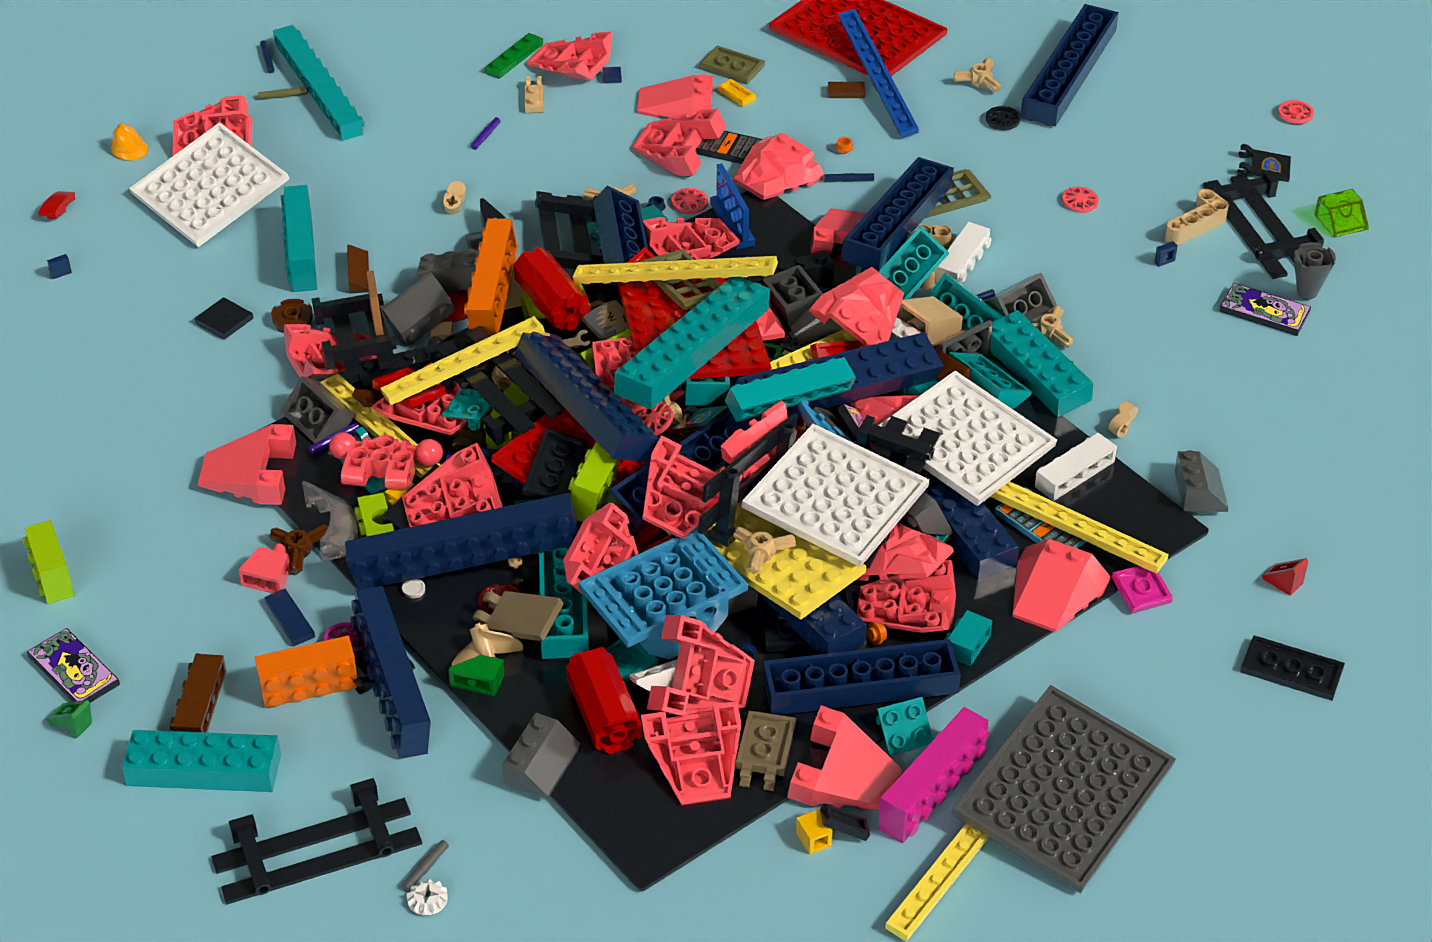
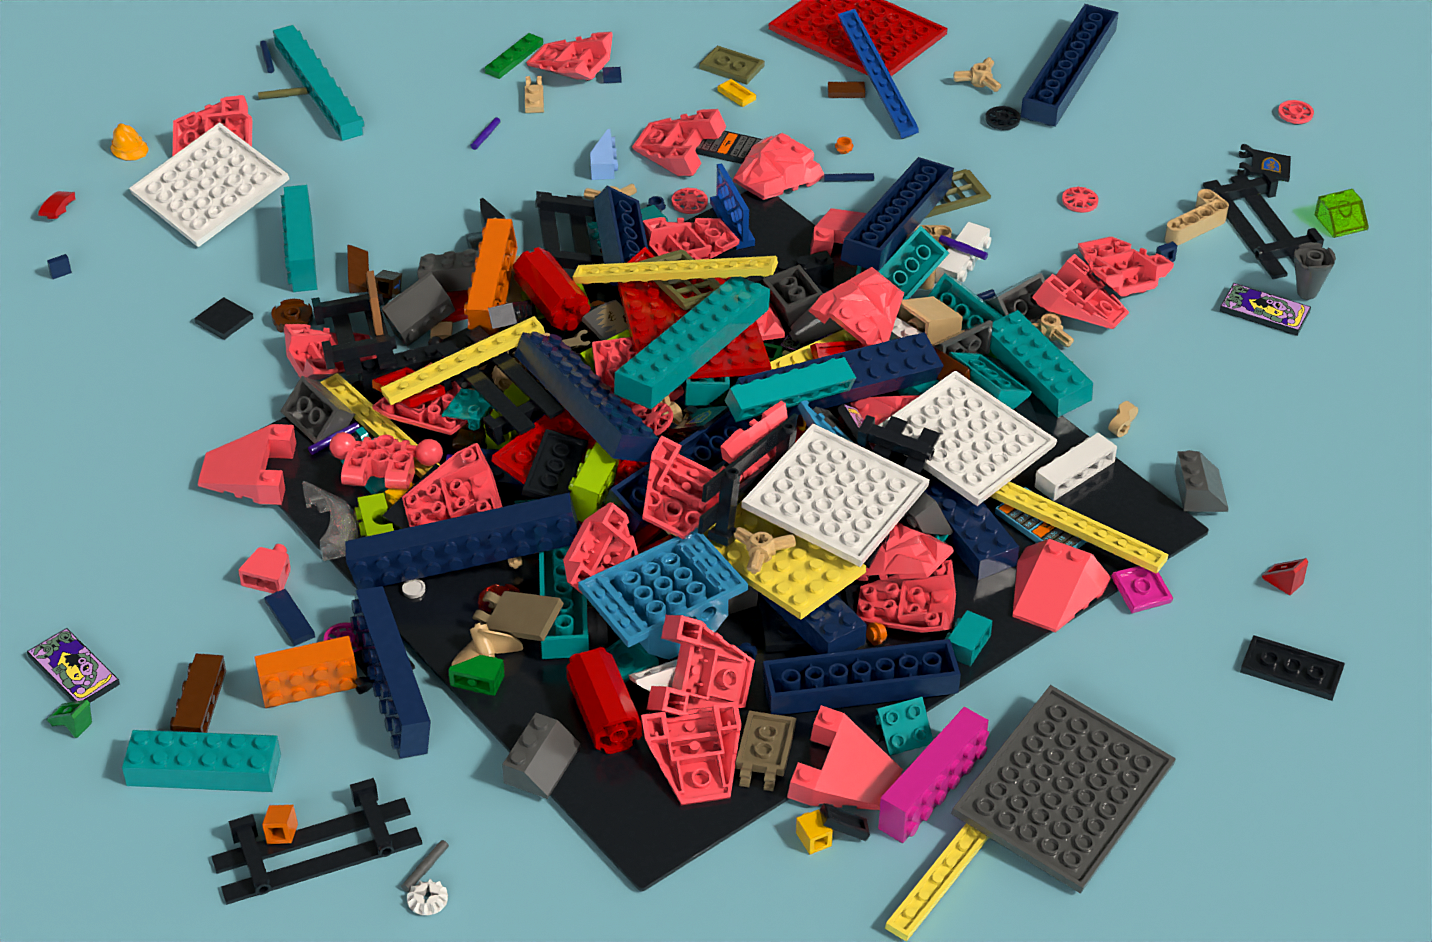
(48, 562): lime brick -> none
(280, 824): none -> orange brick
(298, 544): reddish brown bush -> none
(367, 397): reddish brown tile -> none
(388, 283): none -> dark brown brick
(454, 197): tan piece -> none
(511, 313): none -> brick
(604, 158): none -> light blue slope
(676, 97): coral wedge -> none
(963, 247): none -> dark purple piece
(1080, 296): none -> coral wedge
(1122, 267): none -> coral wedge

